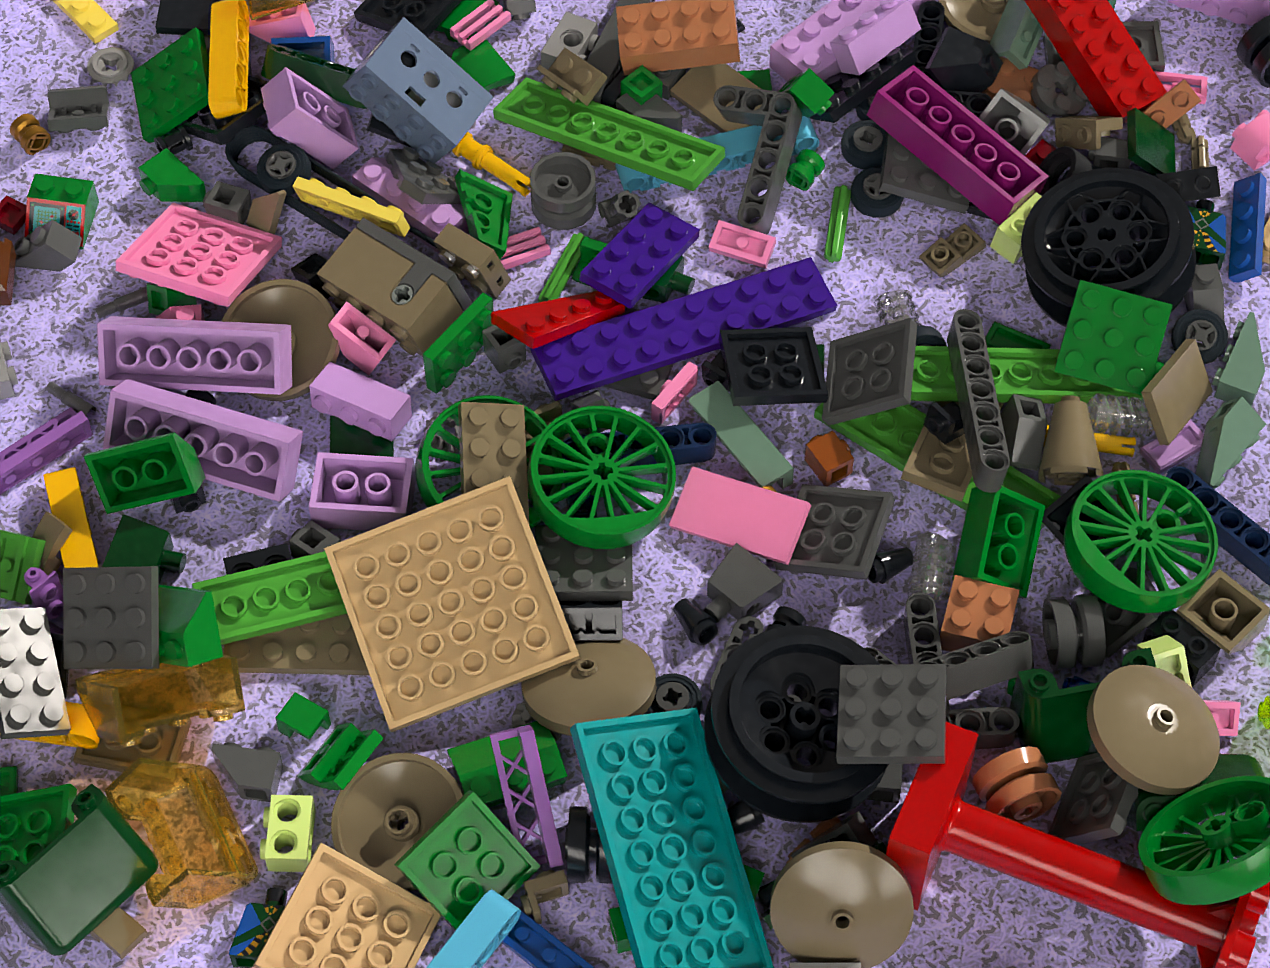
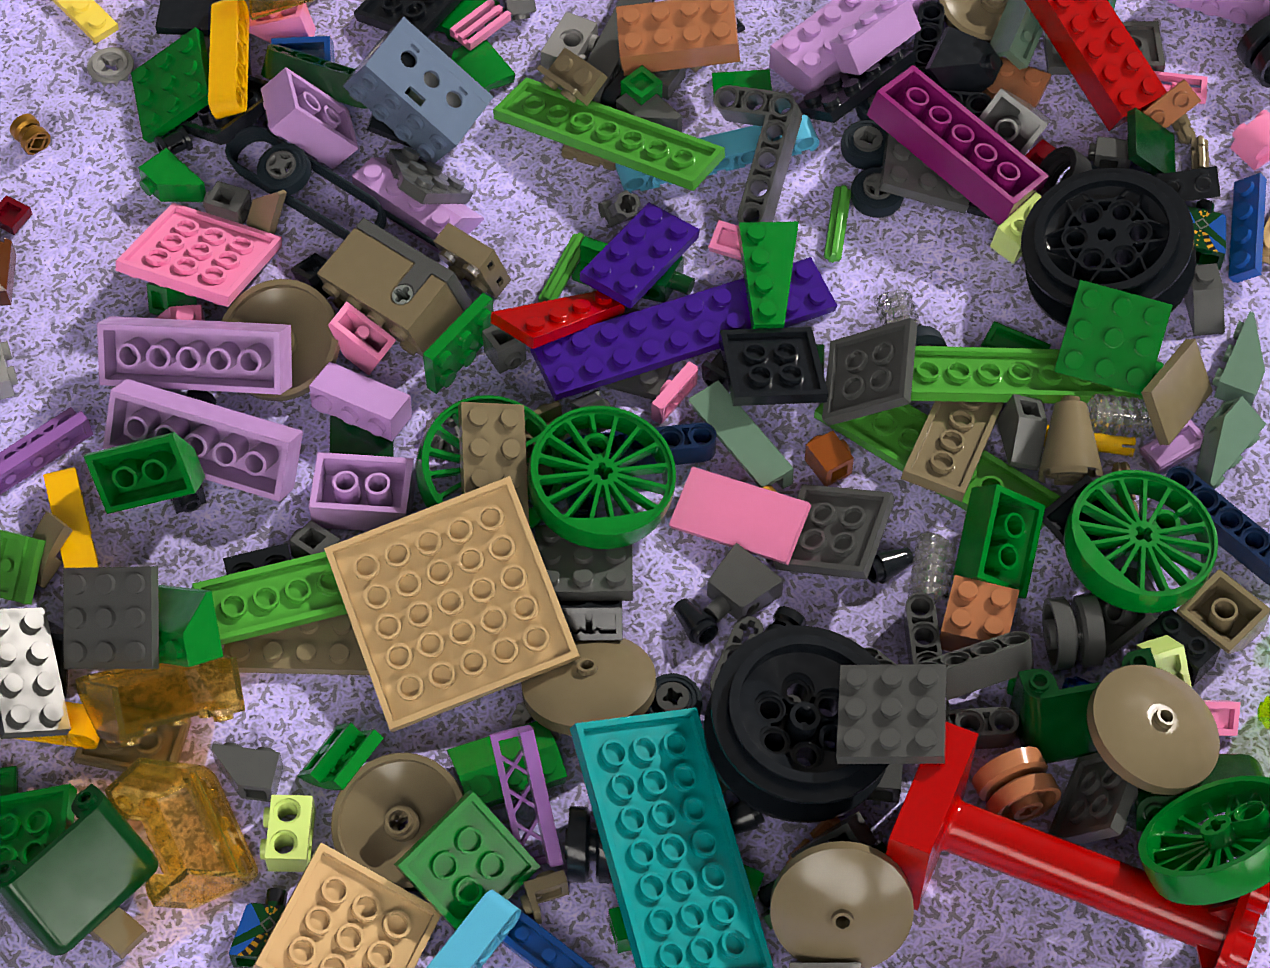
(45, 591): medium lavender hinge -> none
(48, 248): dark grey slope -> none
(63, 200): slope -> none
(69, 398): flat silver pin -> none
(78, 108): dark grey bracket -> none
(123, 302): flat silver pin -> none
(143, 545): dark green torso -> none
(302, 717): green panel -> none
(343, 203): light yellow plate -> none
(483, 158): yellow pin -> none
(485, 210): green wing -> none
(524, 241): bright pink tile -> none
(563, 190): dark grey wheel -> none
(698, 88): dark tan tile -> none
(767, 265): none -> green wing
(806, 167): green wheel -> none
(809, 93): green slope -> none
(944, 421): black bracket -> none
(952, 252): dark tan slope -> none
(978, 401): dark grey beam -> none
(1048, 101): dark grey plate -> none
(1084, 130): dark tan bracket -> none
(1209, 330): black wheel -> none

